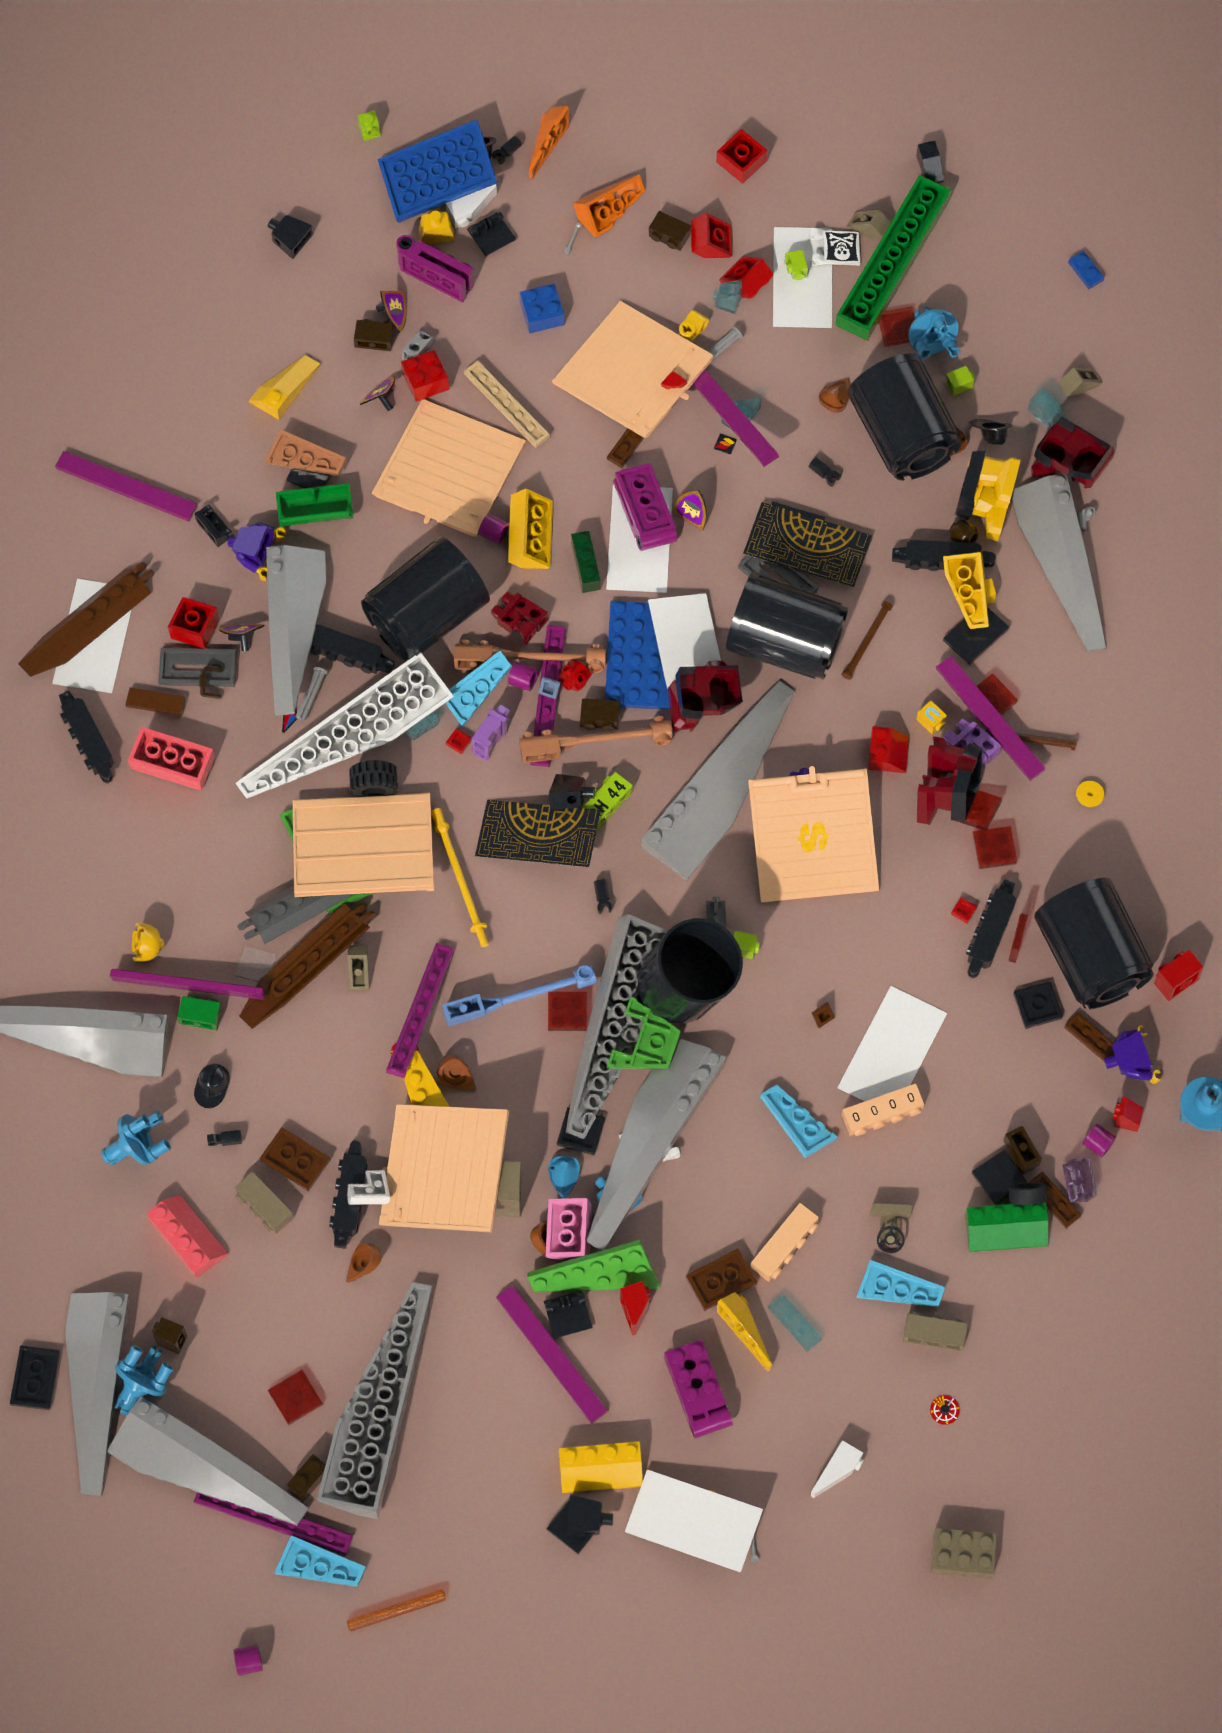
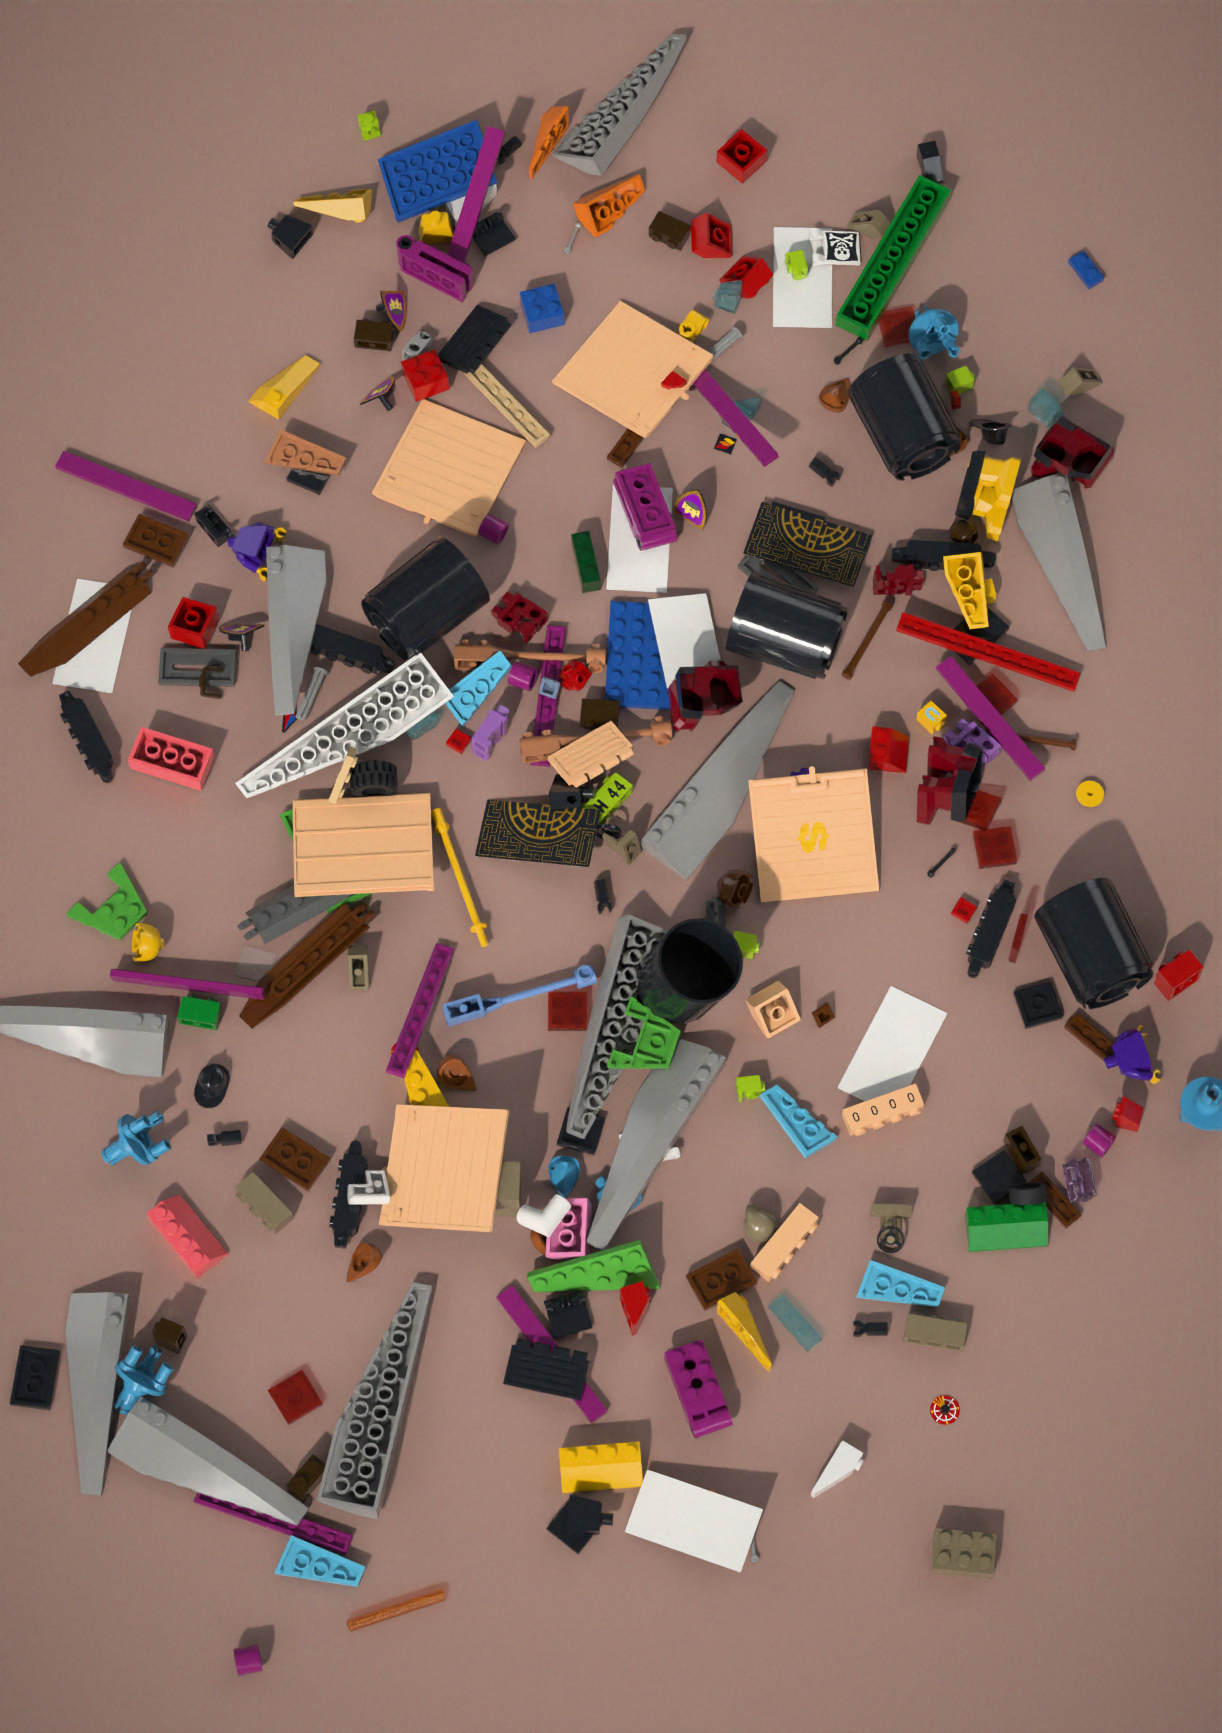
(118, 913): none -> bright green wing
(155, 701): reddish brown tile -> none
(156, 540): none -> reddish brown plate
(314, 505): green container -> none
(343, 775): none -> tan wing
(350, 206): none -> yellow wedge
(473, 340): none -> black hinge
(476, 193): none -> magenta tile
(530, 530): yellow slope -> none
(546, 1220): none -> white brick
(546, 1371): none -> black hinge
(590, 754): none -> light nougat hinge
(605, 132): none -> light grey wedge
(627, 847): none -> dark tan piece
(735, 888): none -> reddish brown cylinder
(749, 1087): none -> lime brick
(759, 1224): none -> dark tan piece
(773, 1009): none -> light nougat slope
(837, 360): none -> black hinge
(871, 1328): none -> black bar
(901, 581): none -> dark red hips
(931, 873): none -> black hinge
(955, 400): none -> red tile
(988, 652): none -> red plate
(1084, 516): light grey arm -> none

